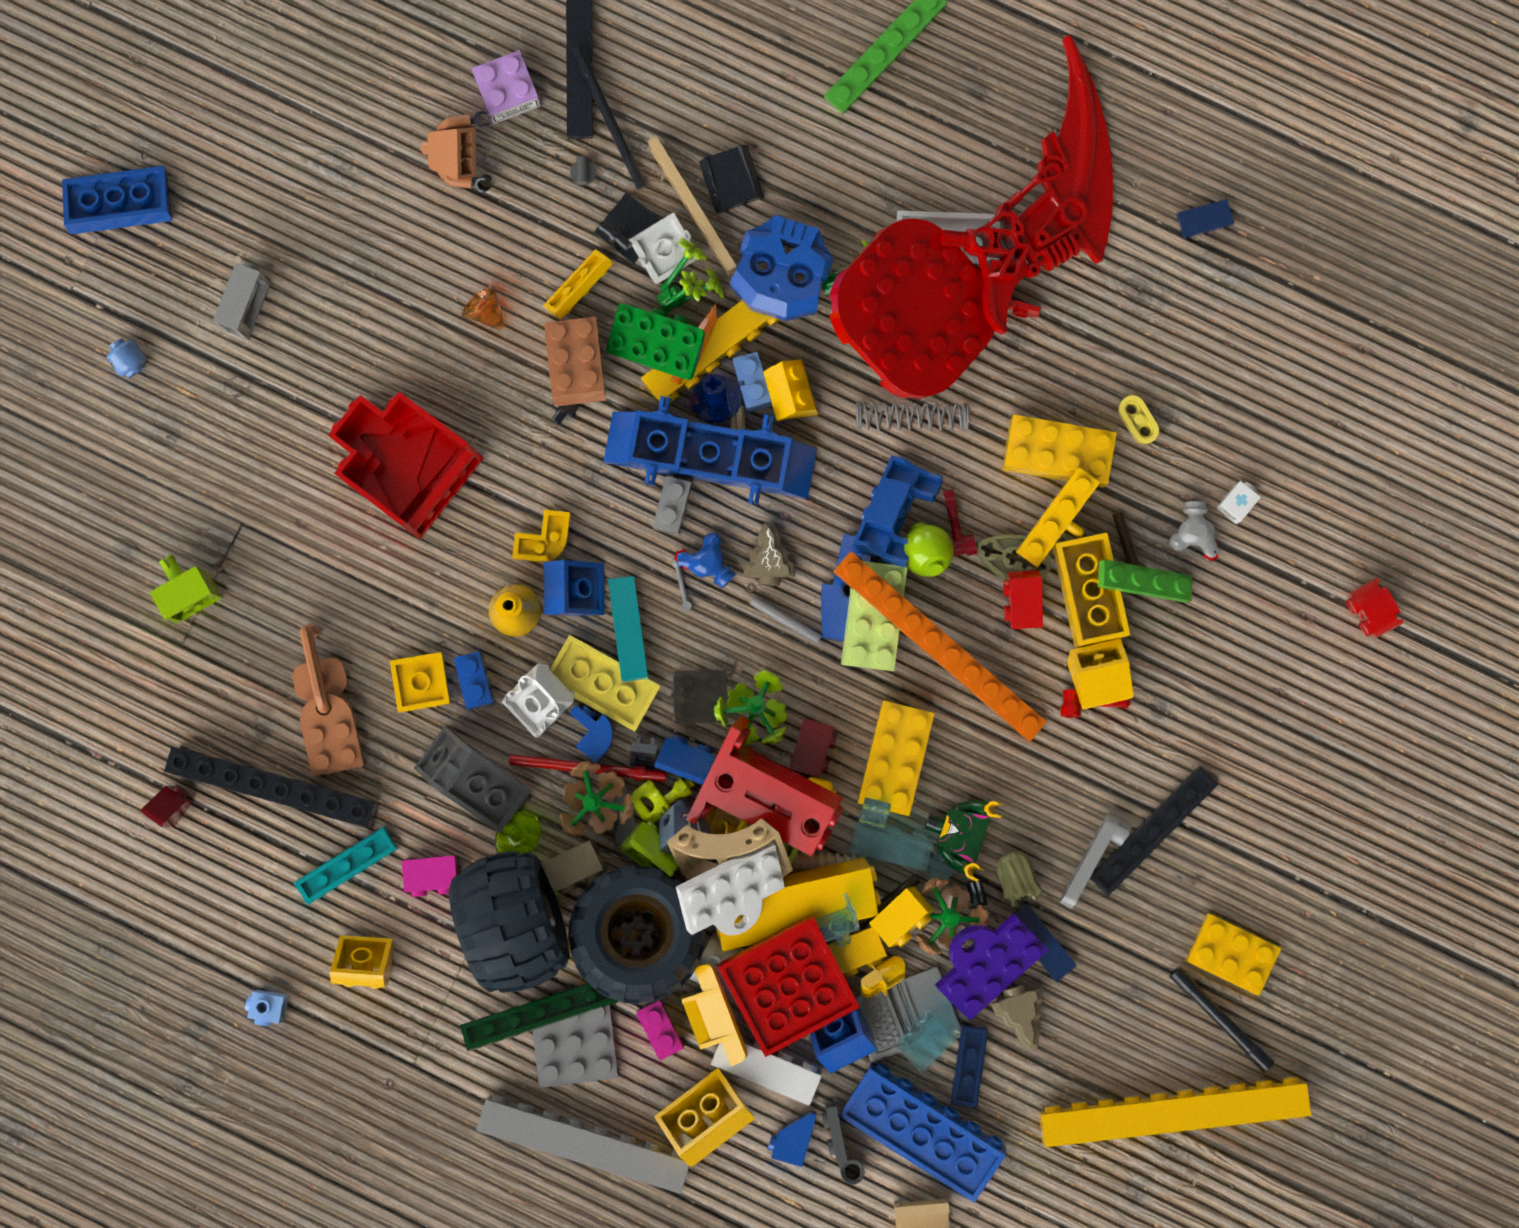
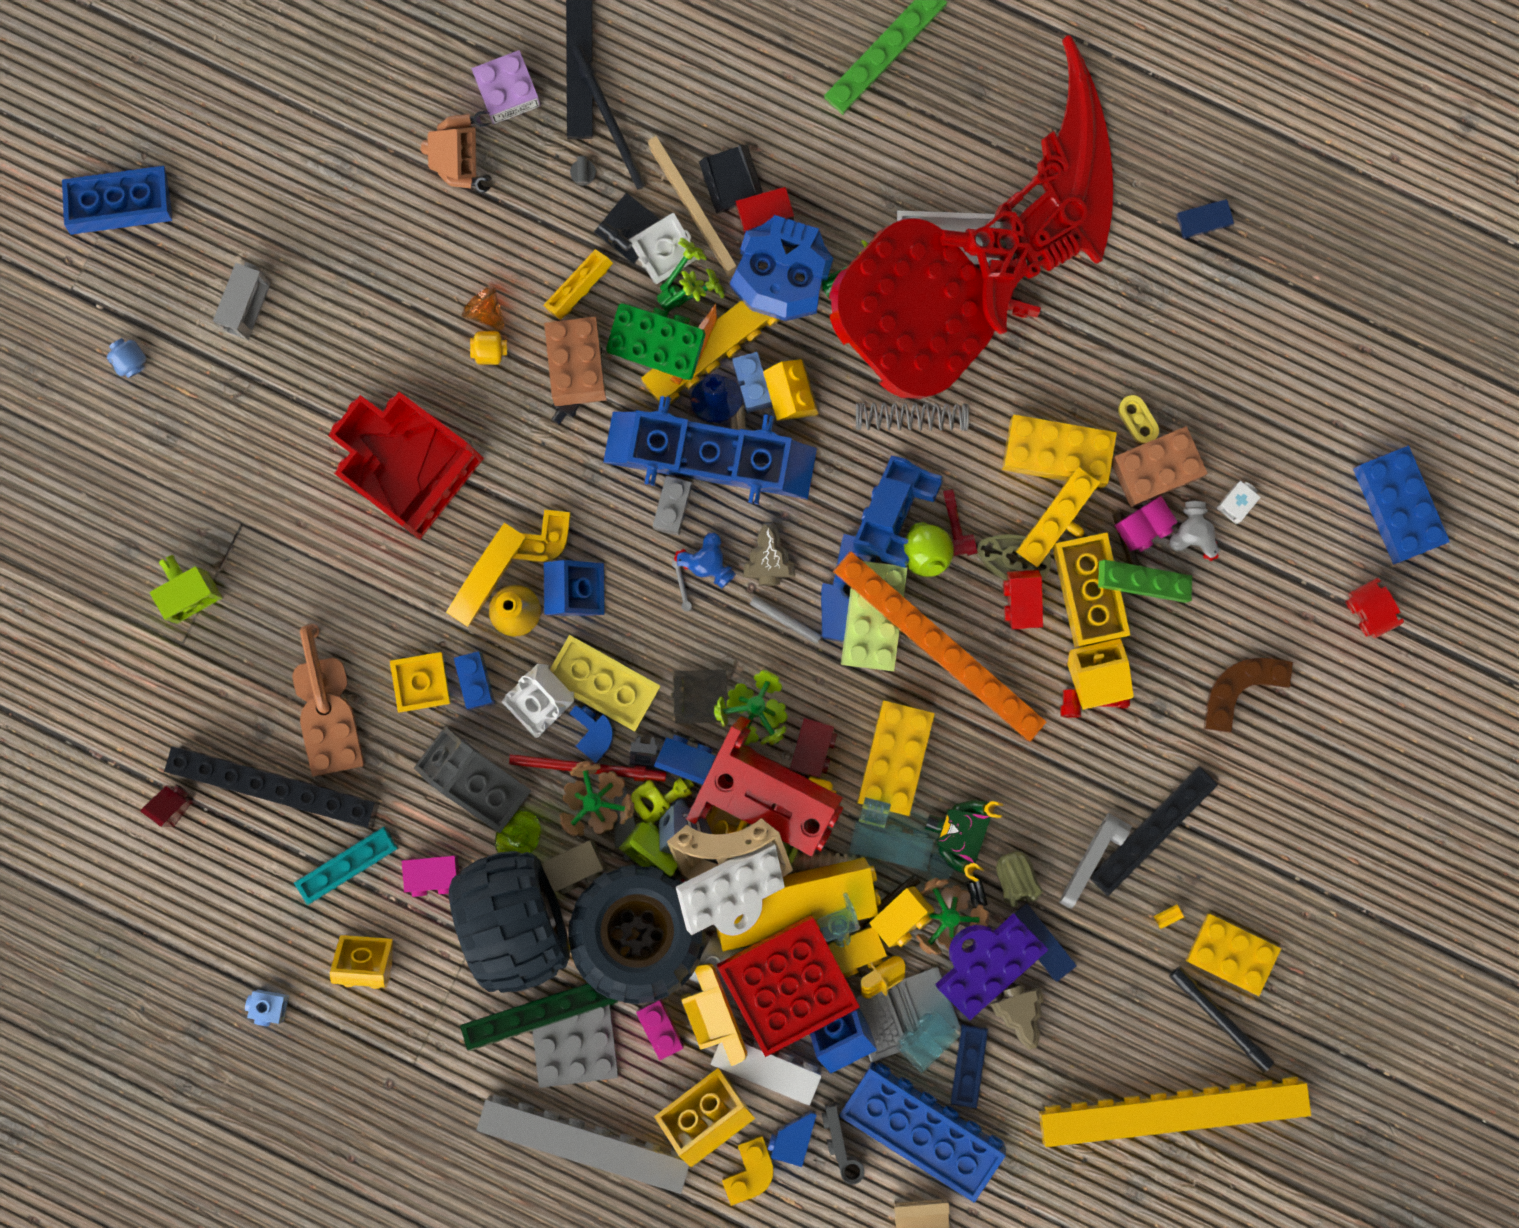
(486, 574): none -> yellow slope
(487, 348): none -> yellow head
(627, 629): teal tile -> none
(756, 1176): none -> yellow plate
(762, 207): none -> red brick
(1145, 524): none -> dark pink brick
(1158, 467): none -> nougat brick
(1168, 916): none -> yellow piece
(1234, 680): none -> reddish brown plate
(1401, 505): none -> blue brick

